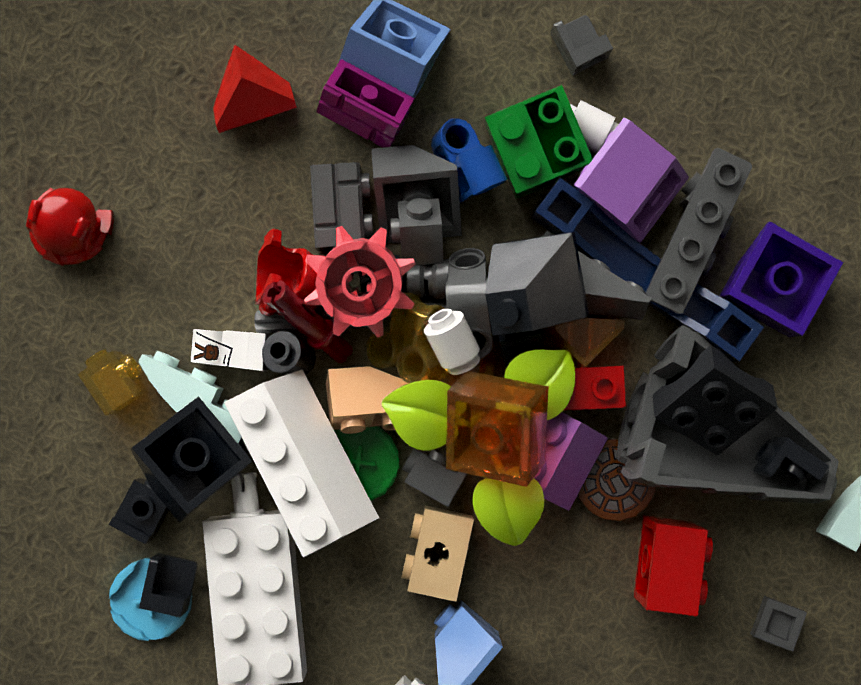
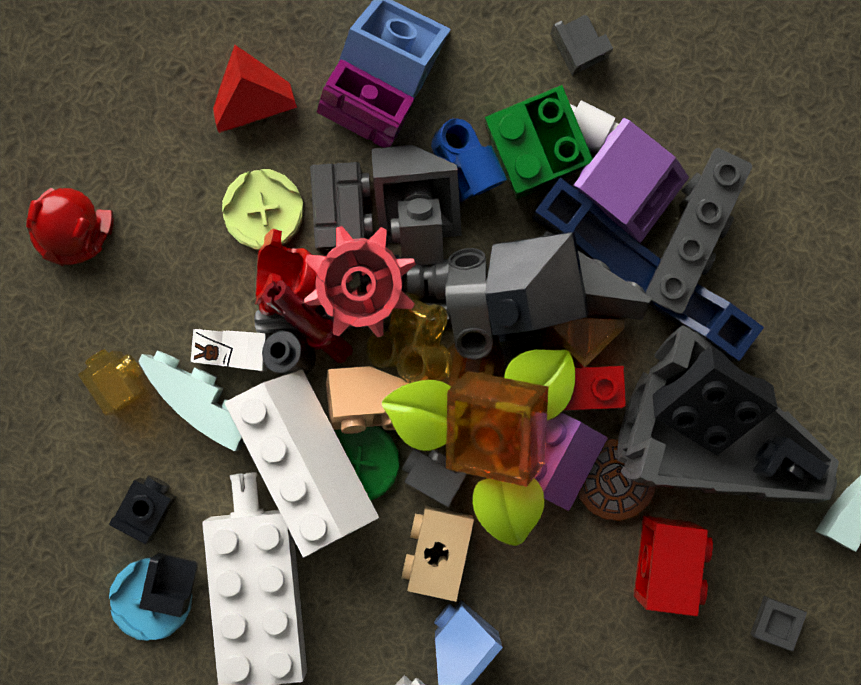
(189, 458): black slope -> none
(260, 203): none -> yellowish green tile
(452, 341): white brick -> none
(781, 280): dark purple slope -> none

